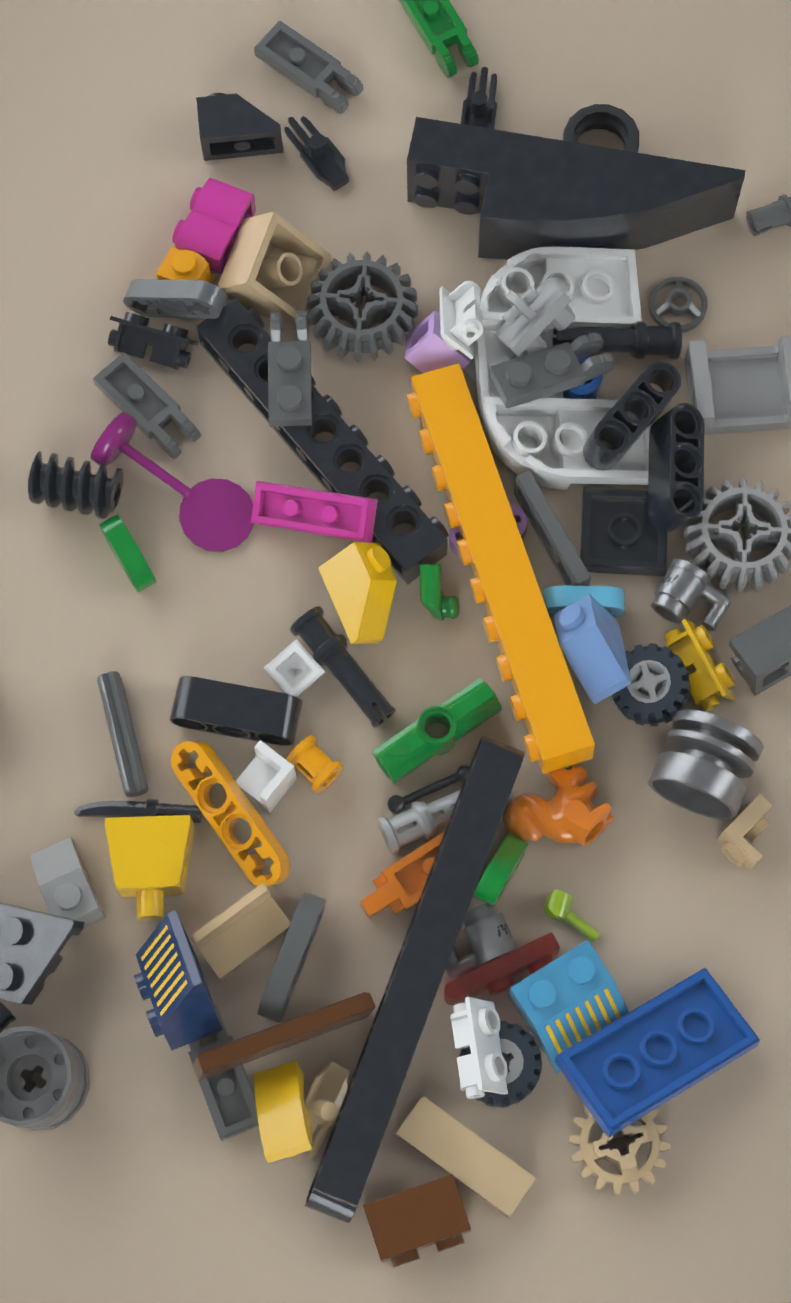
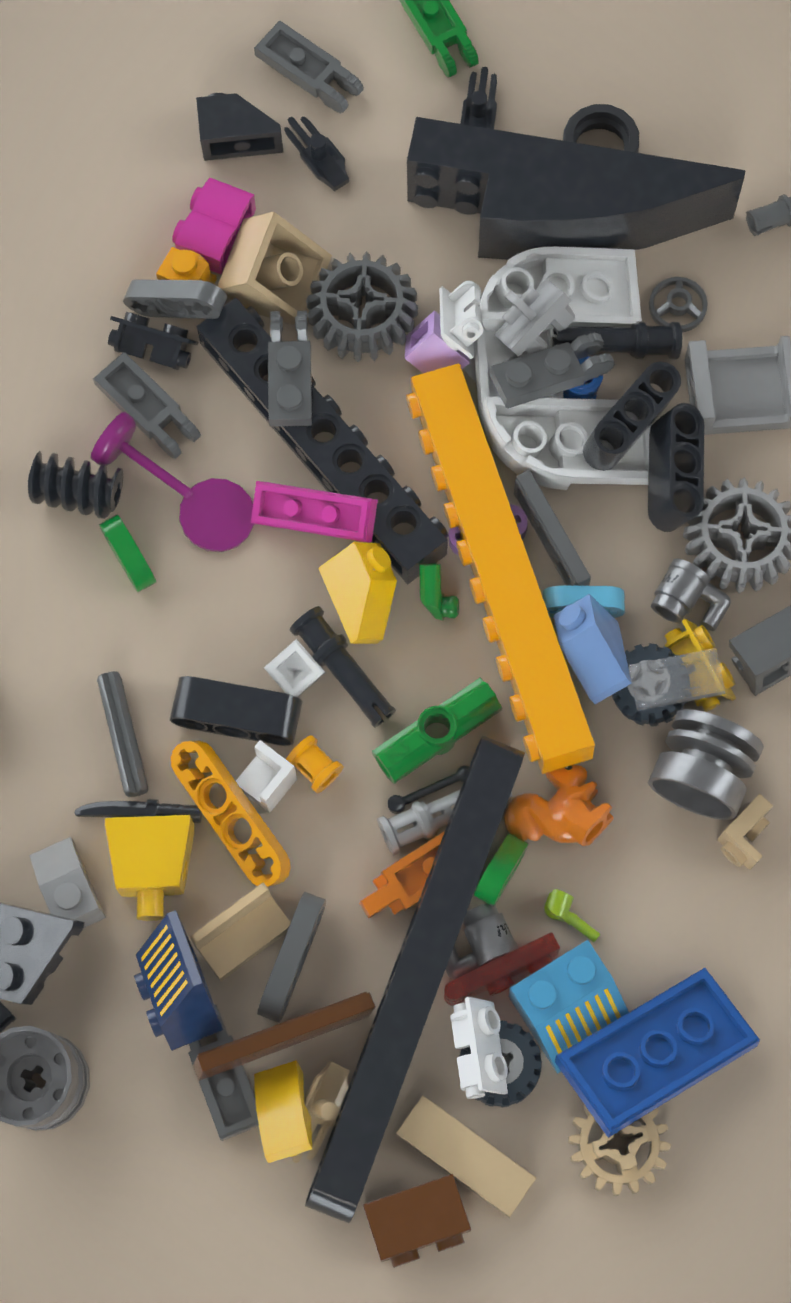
(619, 534): black tile -> none
(677, 679): none -> clear tile

